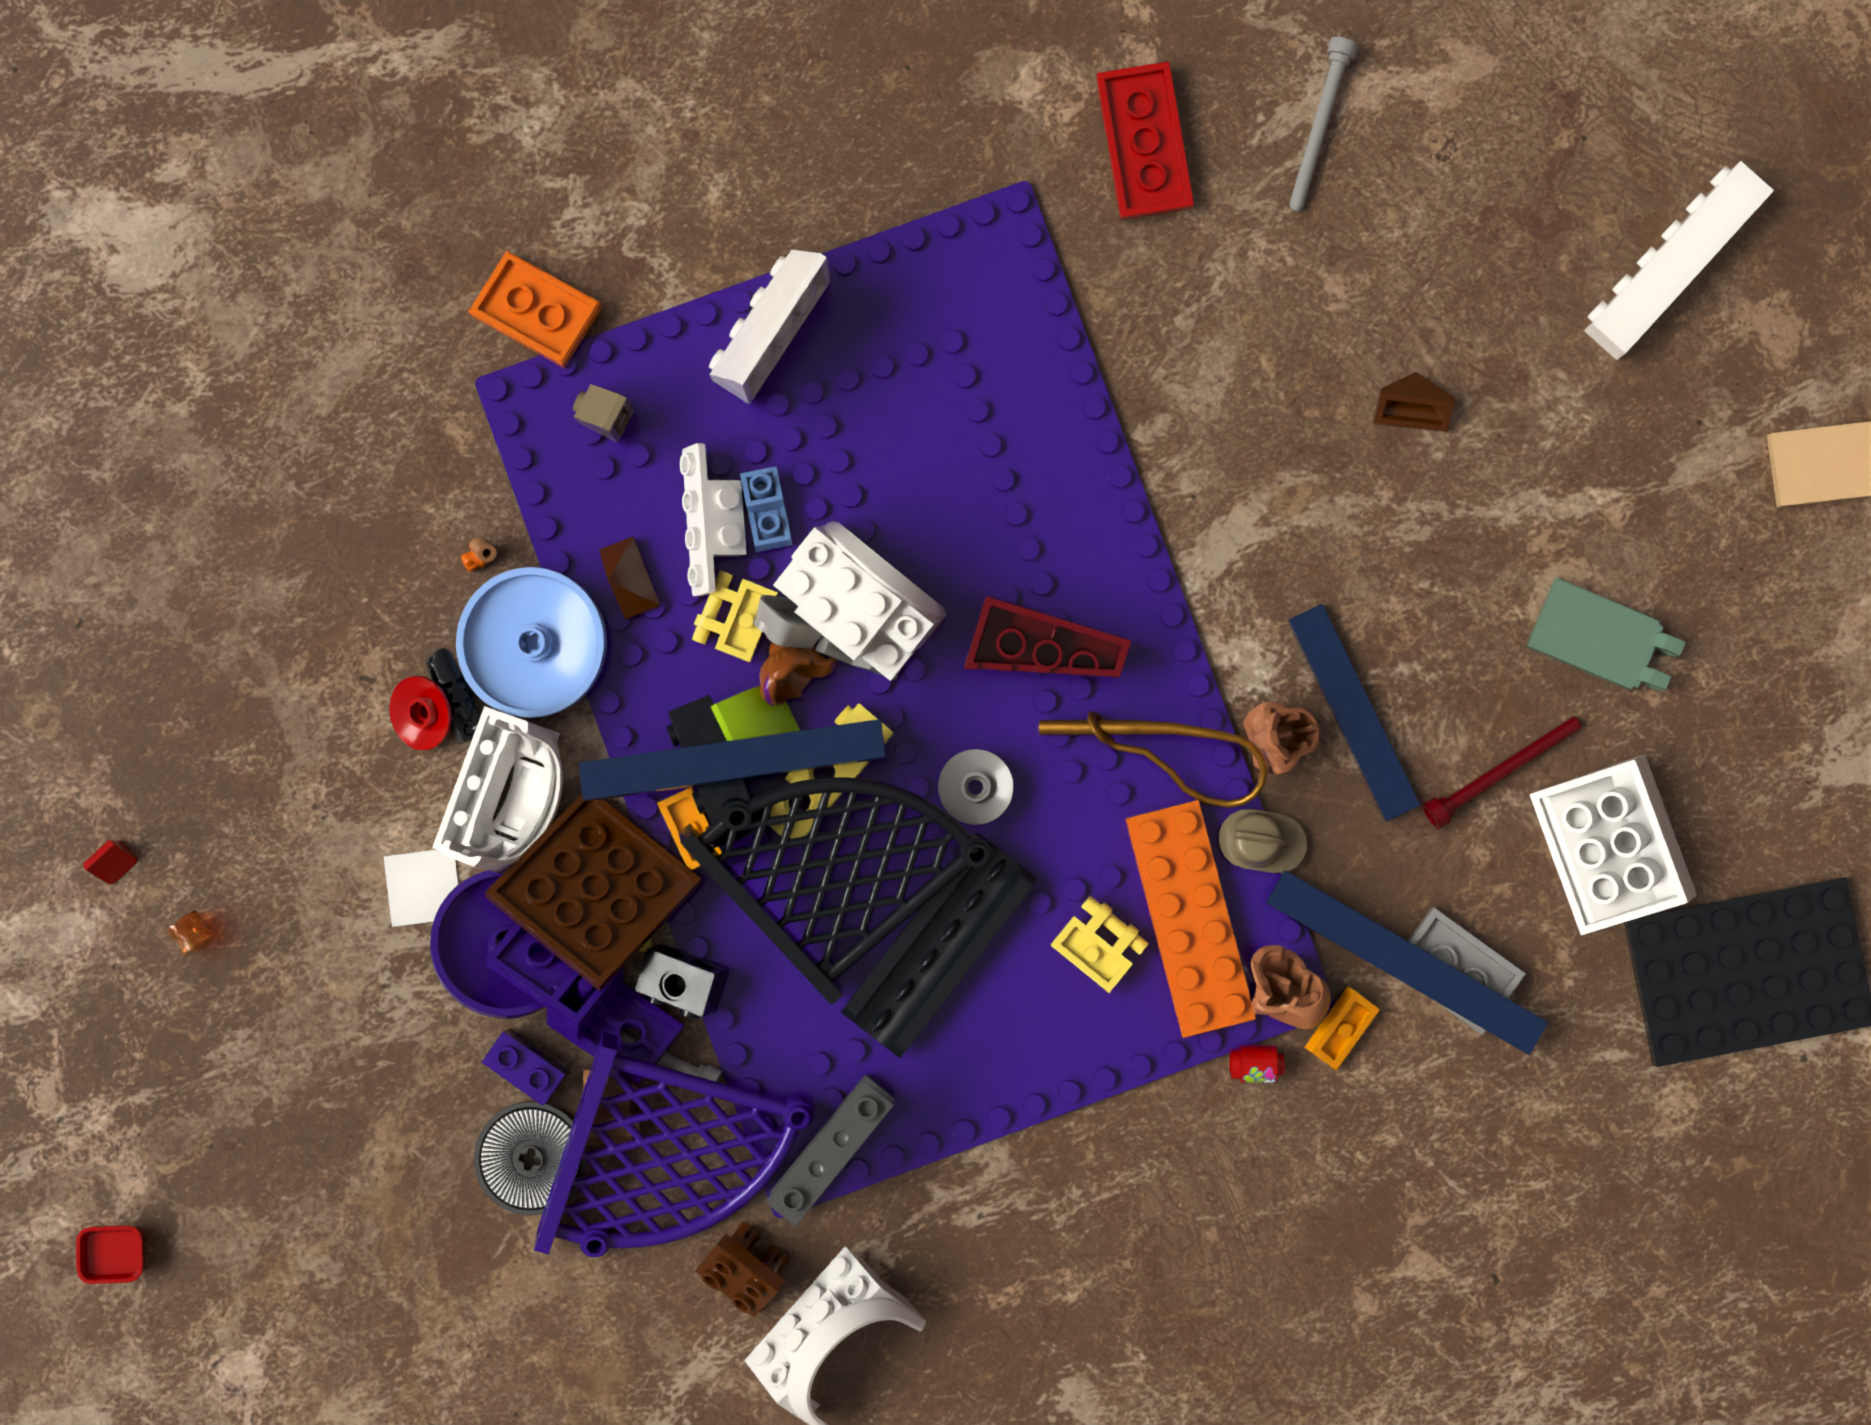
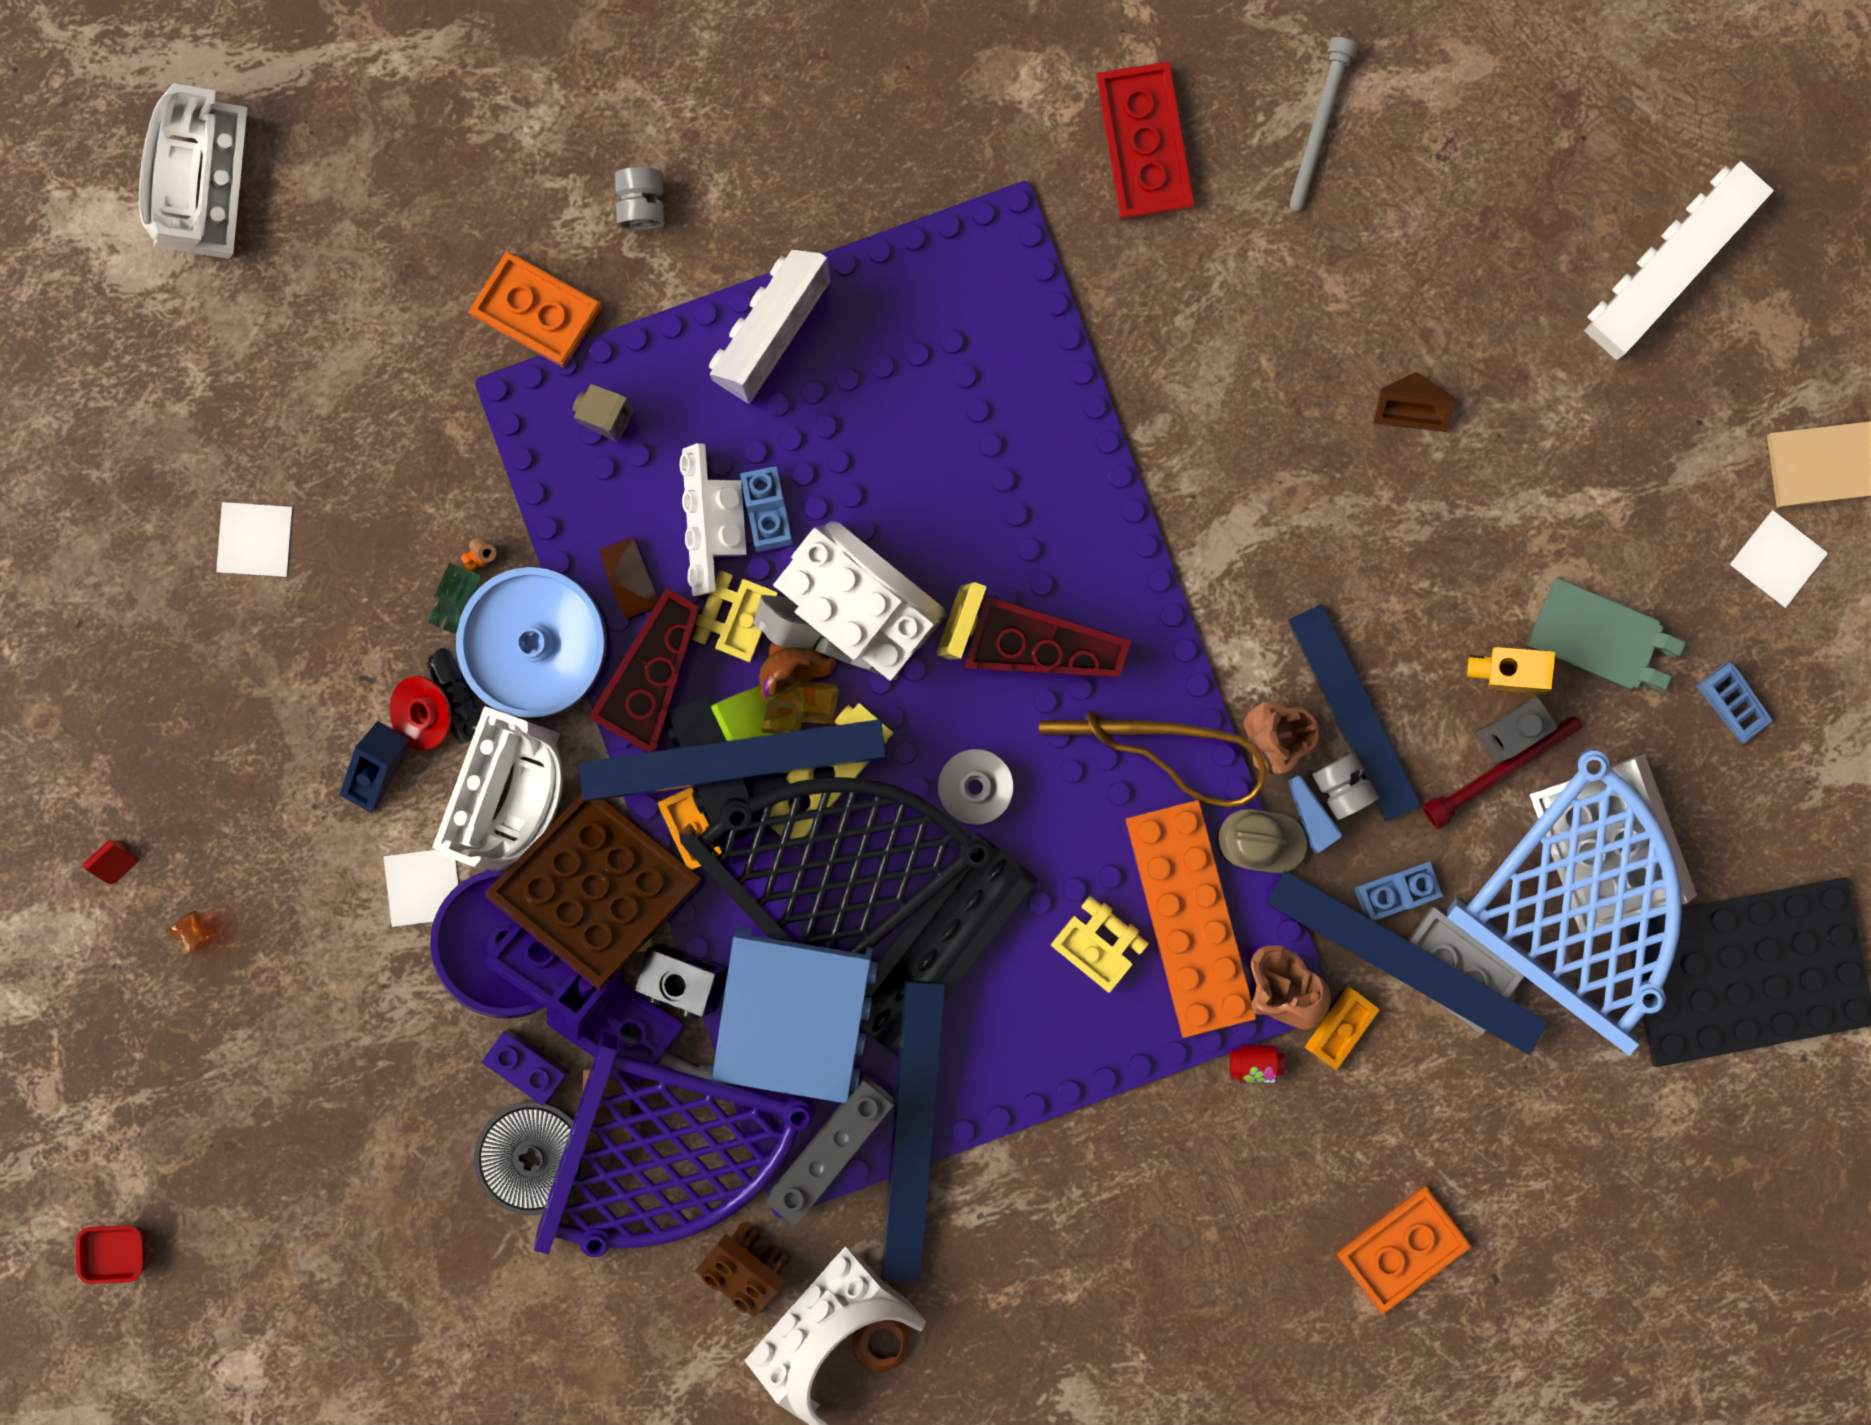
(172, 170): none -> white piece
(254, 539): none -> white sticker
(374, 766): none -> dark blue slope
(453, 593): none -> clear green plate
(639, 198): none -> light grey wheel
(644, 682): none -> dark red wedge
(793, 1017): none -> medium blue panel
(798, 704): none -> clear yellow slope
(862, 1353): none -> dark orange piece
(912, 1130): none -> dark blue tile
(961, 621): none -> light yellow plate
(1315, 820): none -> medium blue slope
(1345, 786): none -> light grey wheel
(1398, 891): none -> medium blue slope
(1403, 1249): none -> orange tile
(1475, 917): none -> light blue piece
(1516, 729): none -> dark grey torso
(1532, 670): none -> yellow torso
(1708, 689): none -> medium blue slope
(1778, 558): none -> white sticker

